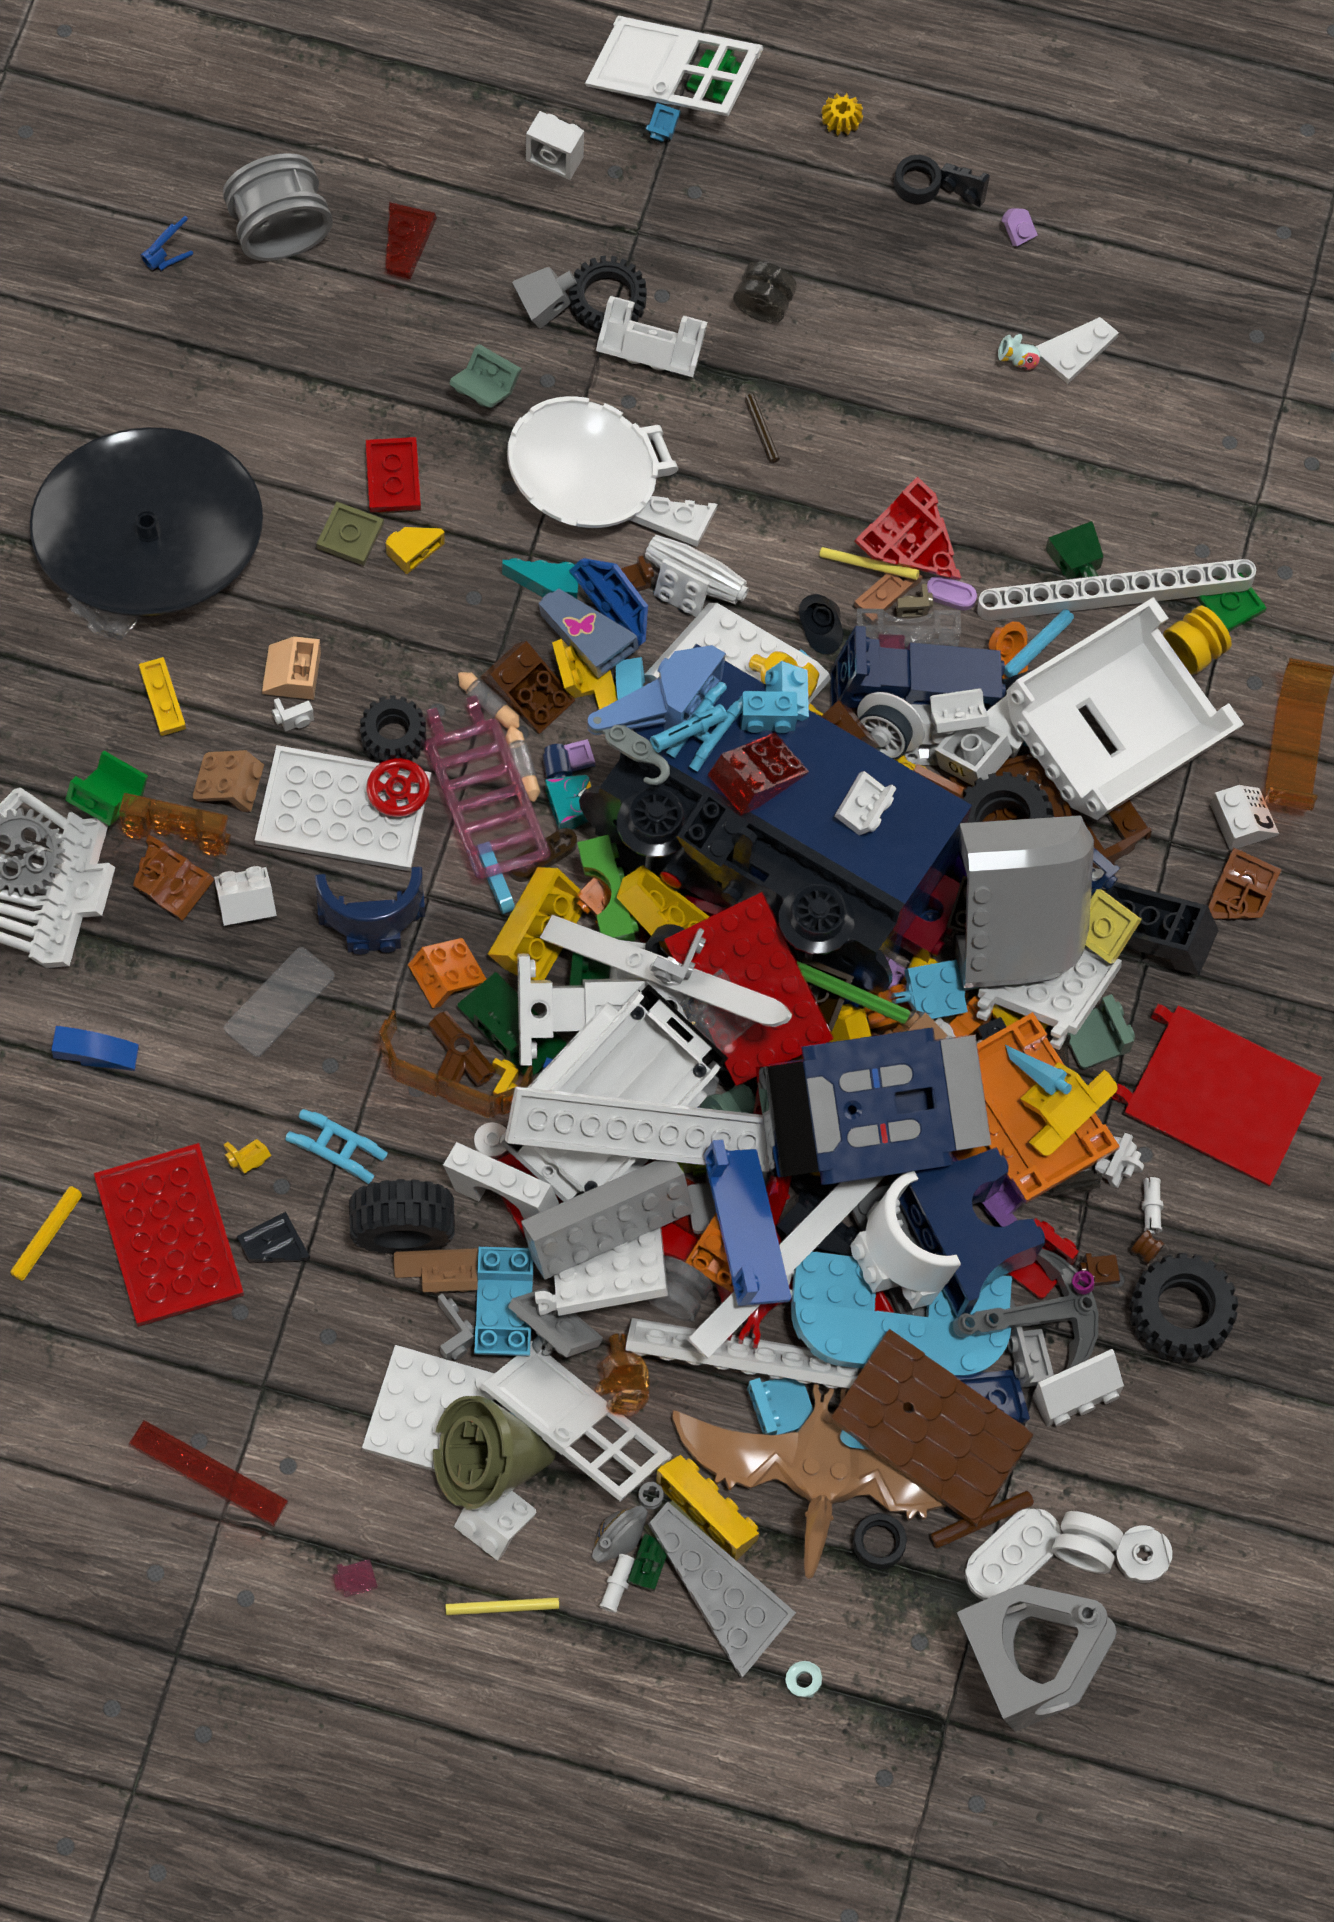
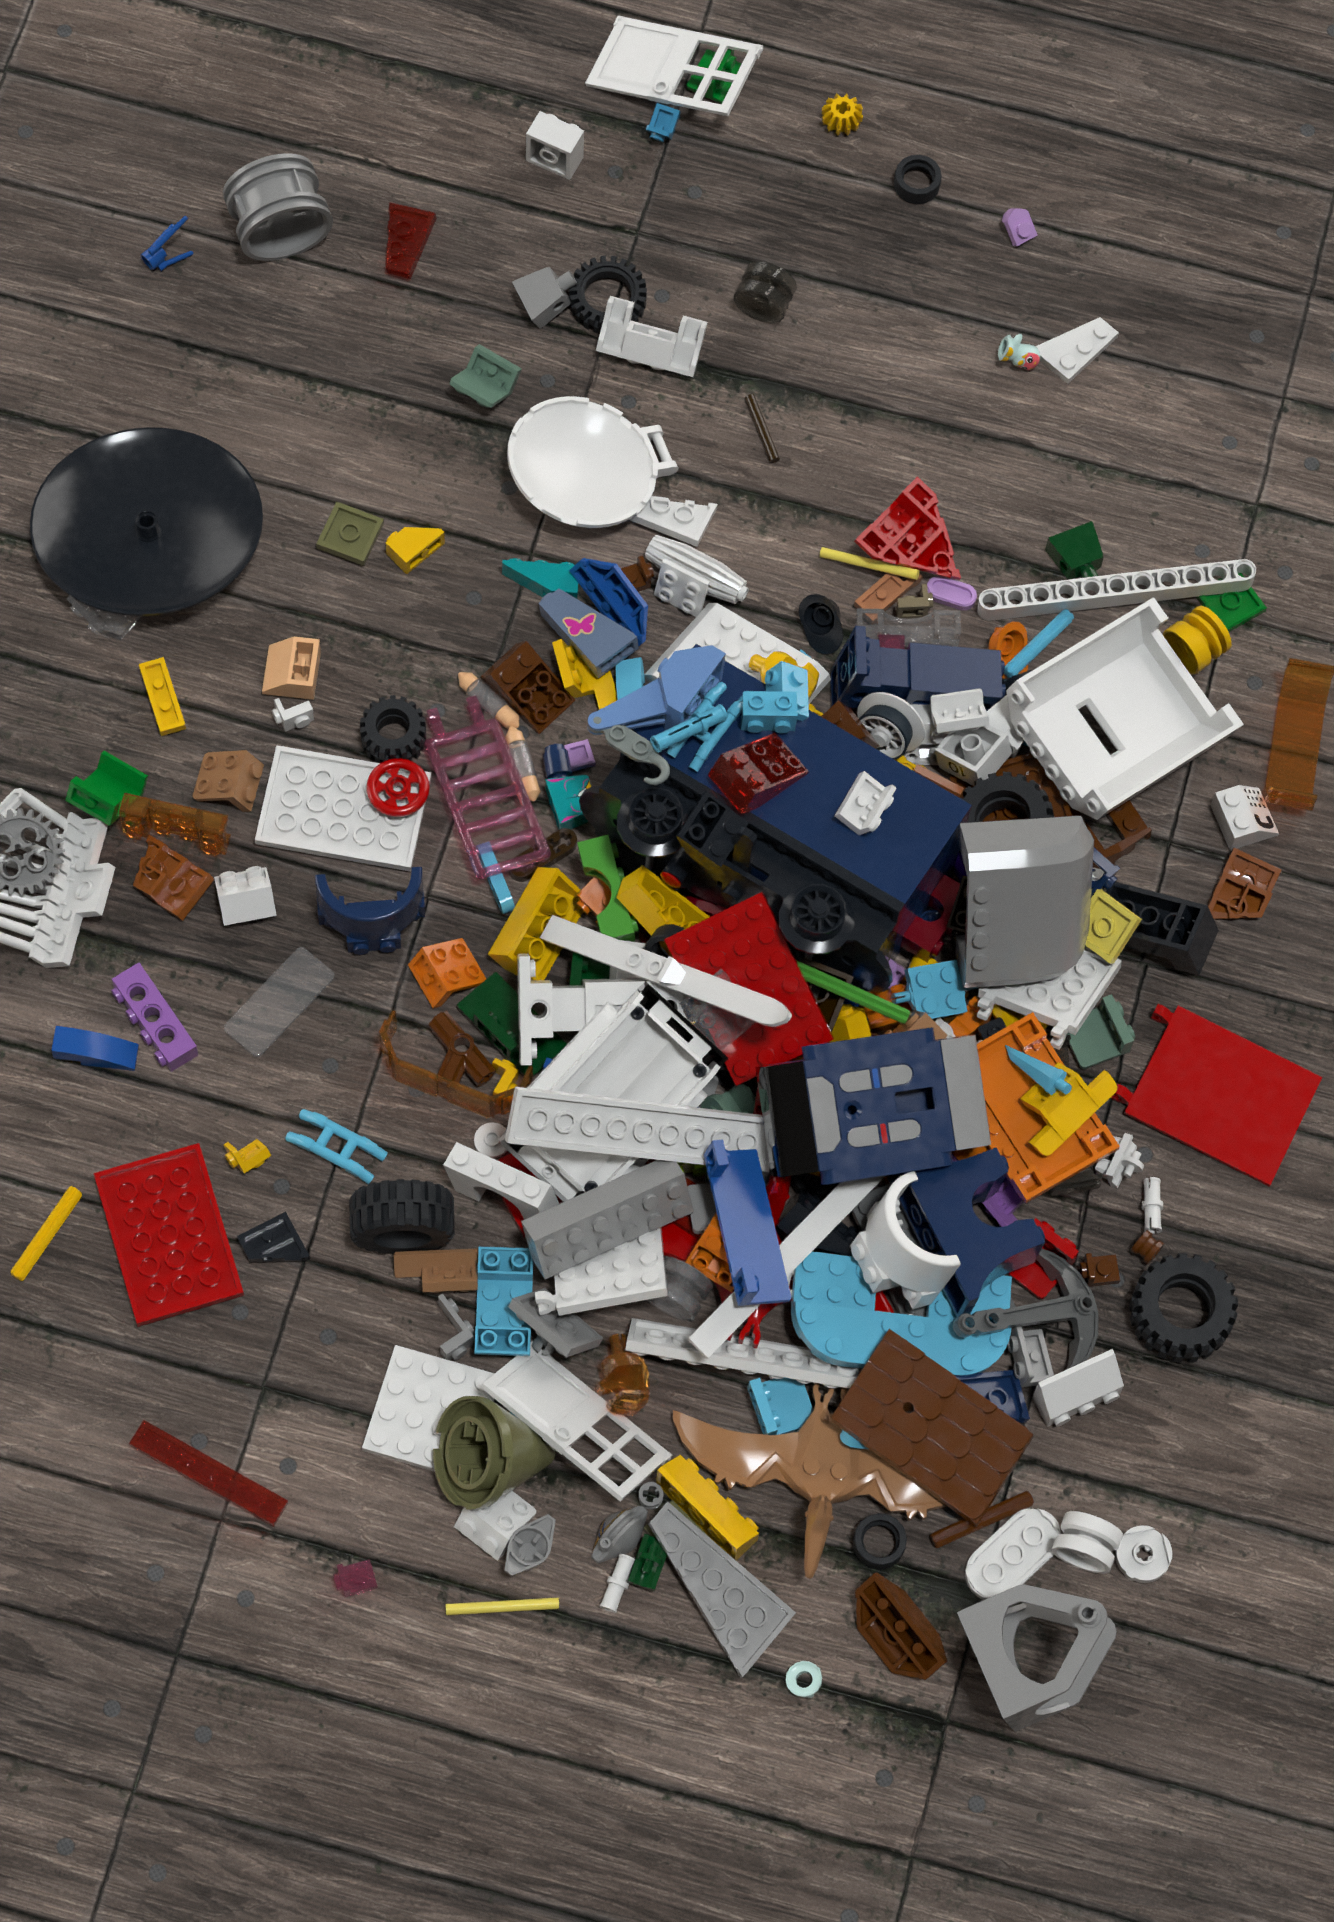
(136, 981): none -> medium lavender brick
(393, 474): red plate -> none
(530, 1545): none -> light grey hat
(667, 970): light grey bracket -> none
(898, 1629): none -> reddish brown wedge
(968, 186): black wing -> none
(1085, 1279): magenta hinge -> none

